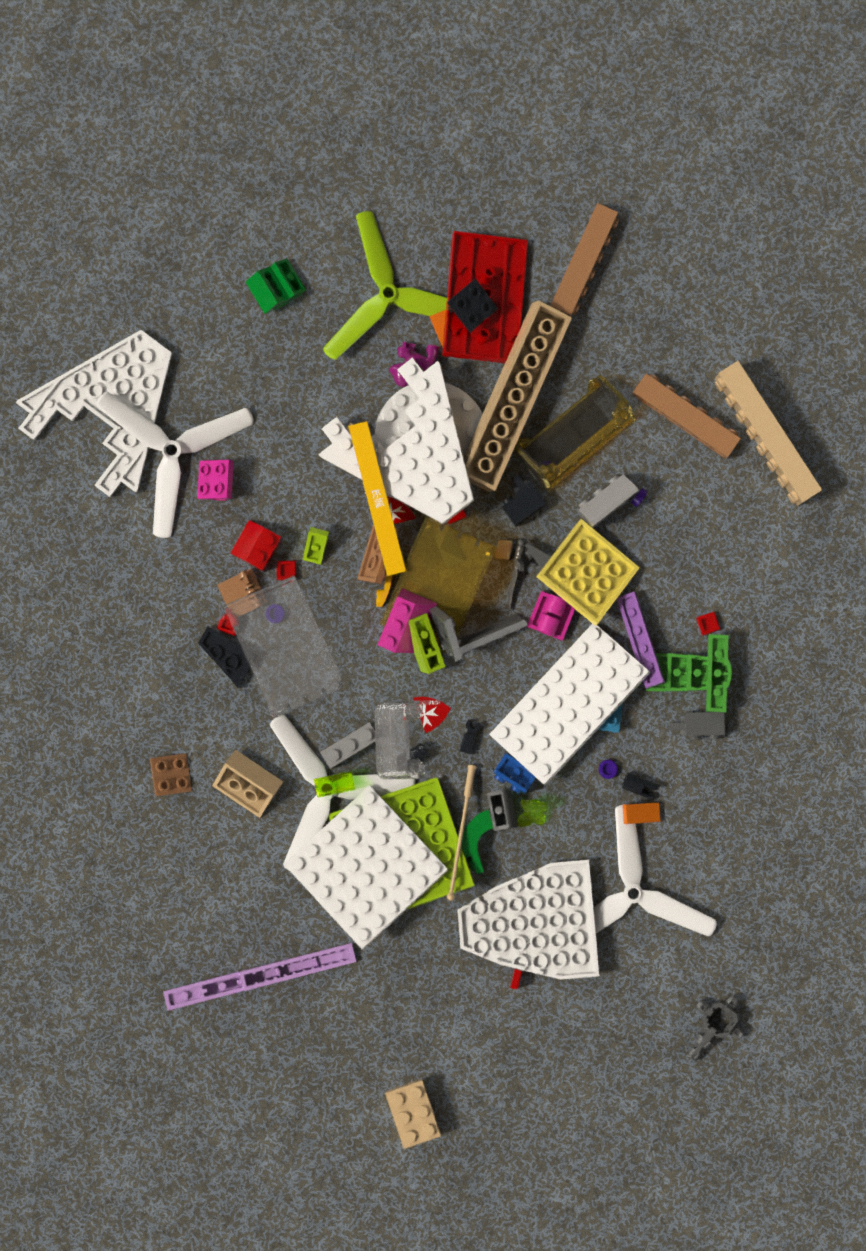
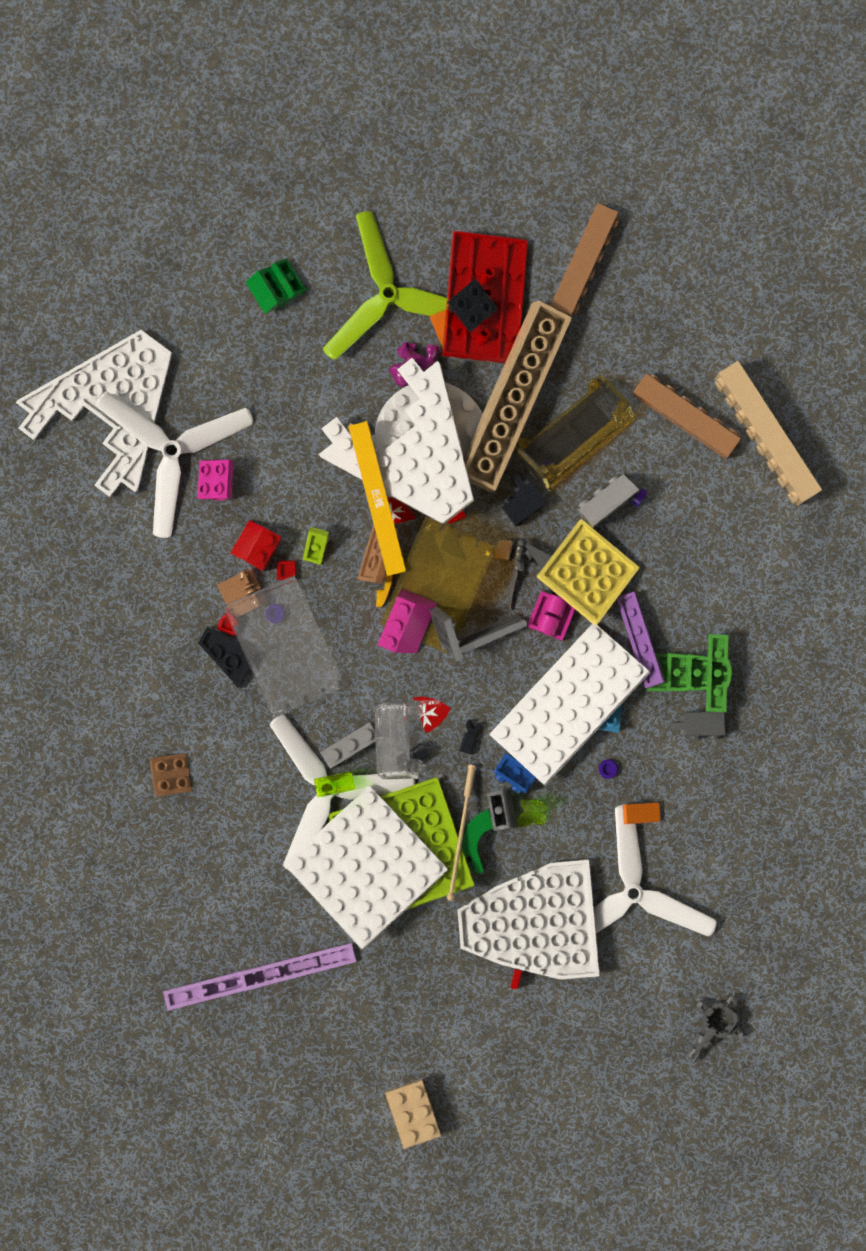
(247, 783): tan slope -> none
(425, 645): lime slope -> none
(635, 785): black hinge -> none
(708, 623): red tile -> none

